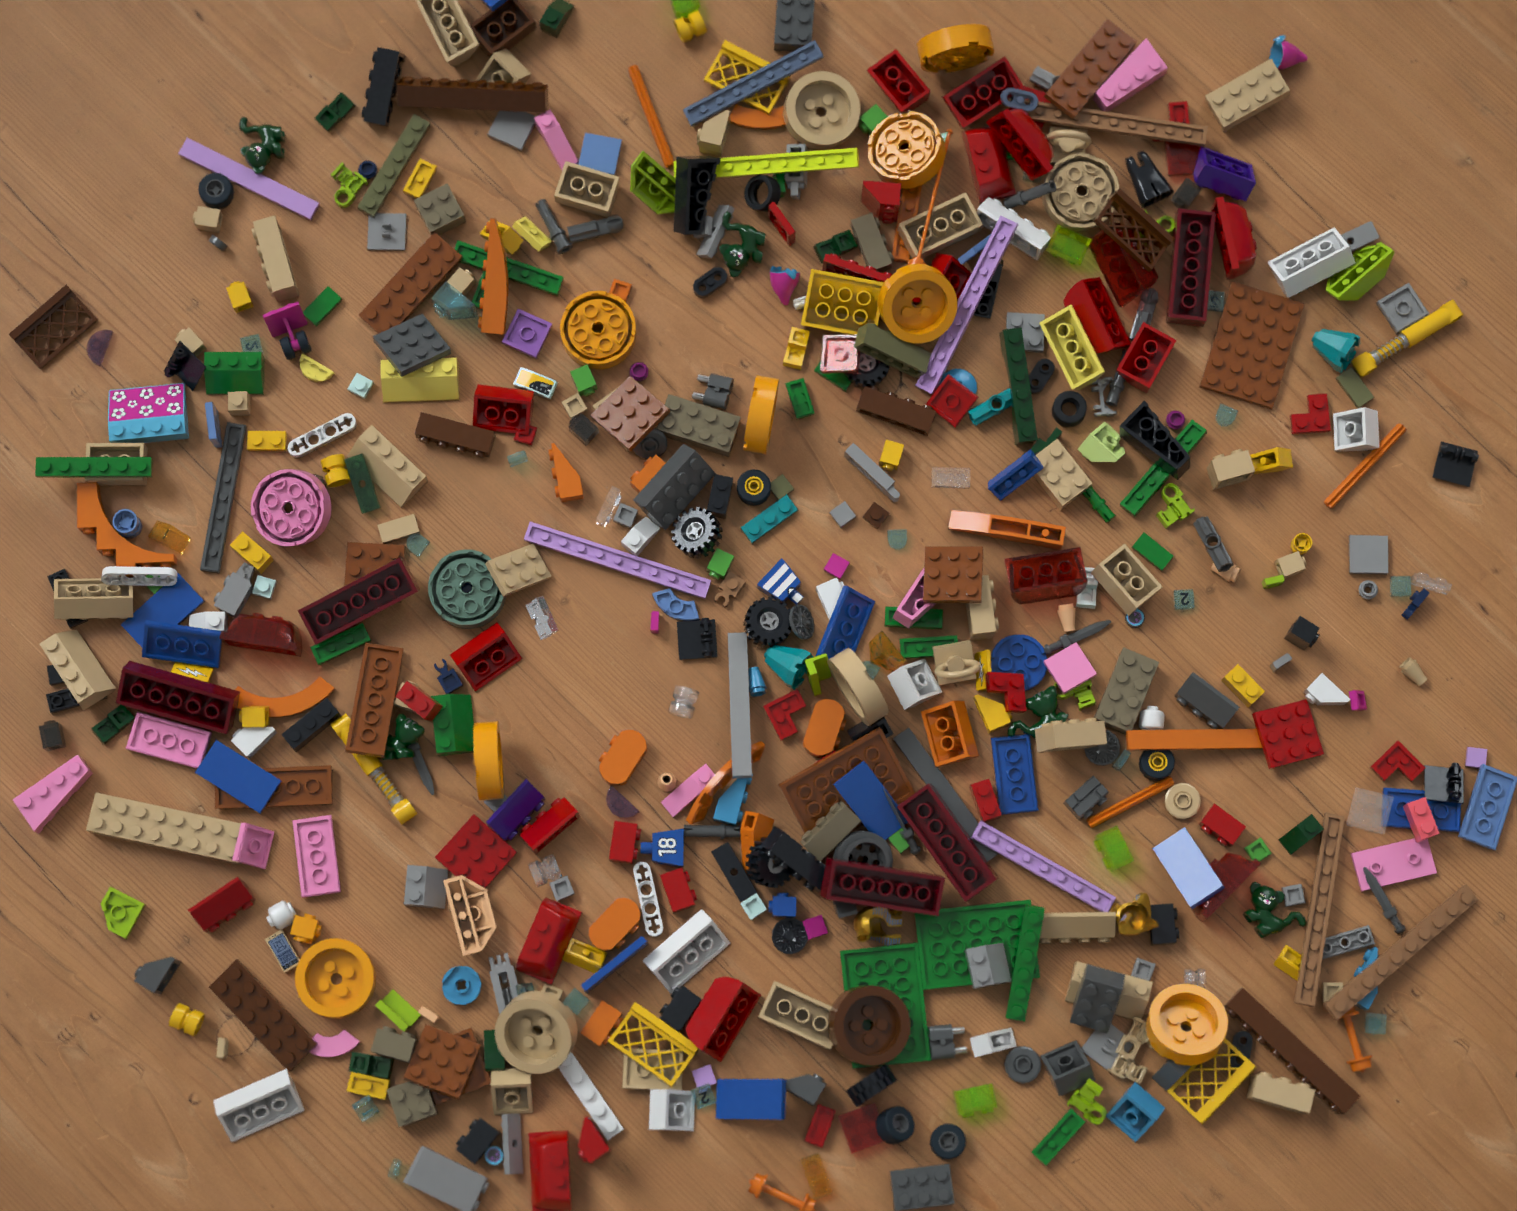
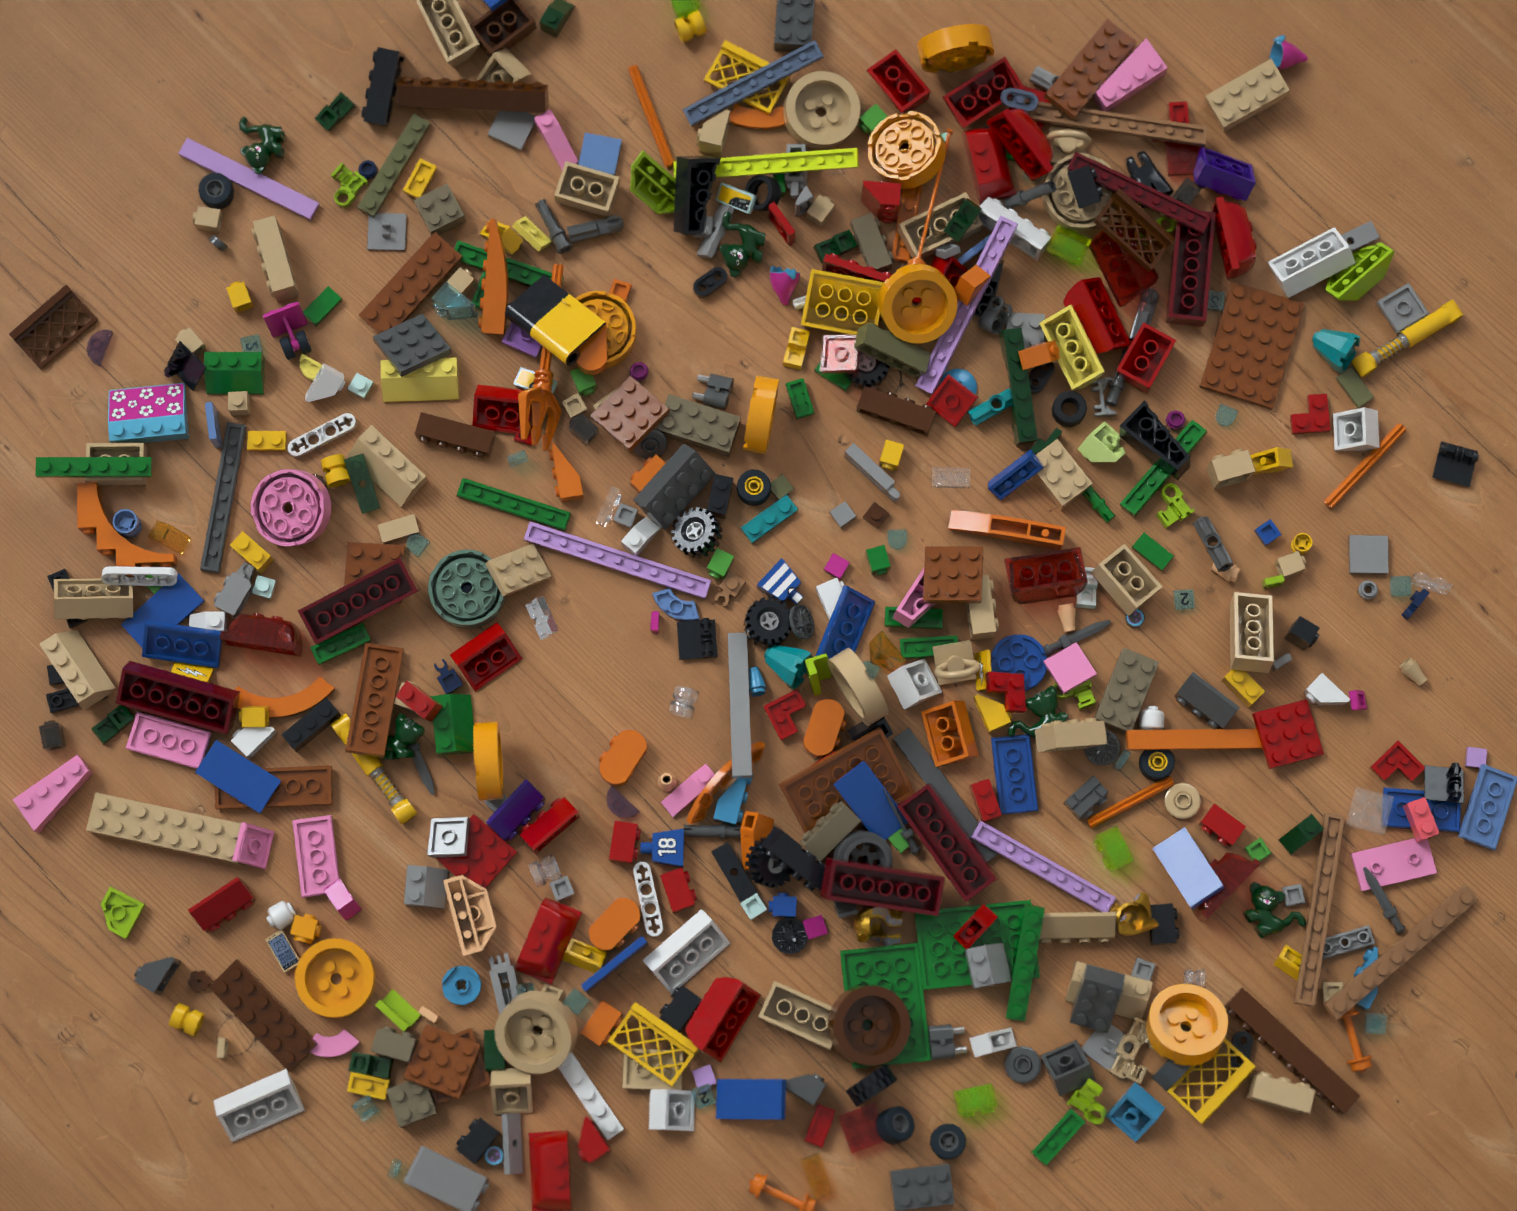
(195, 977): none -> reddish brown plant
(325, 384): none -> white slope
(342, 899): none -> slope
(448, 837): none -> tile
(513, 504): none -> green tile
(540, 395): none -> orange piece
(554, 319): none -> door
(594, 353): none -> orange brick
(736, 198): none -> slope
(803, 202): none -> light grey slope
(820, 210): none -> tan brick
(878, 560): none -> green brick
(947, 250): none -> light grey tile
(962, 220): none -> dark green slope
(970, 284): none -> orange slope
(975, 926): none -> red slope
(995, 316): none -> dark grey piece
(1039, 354): none -> orange slope
(1085, 186): none -> black brick
(1144, 195): none -> dark red tile
(1251, 632): none -> tan brick
(1267, 532): none -> blue plate

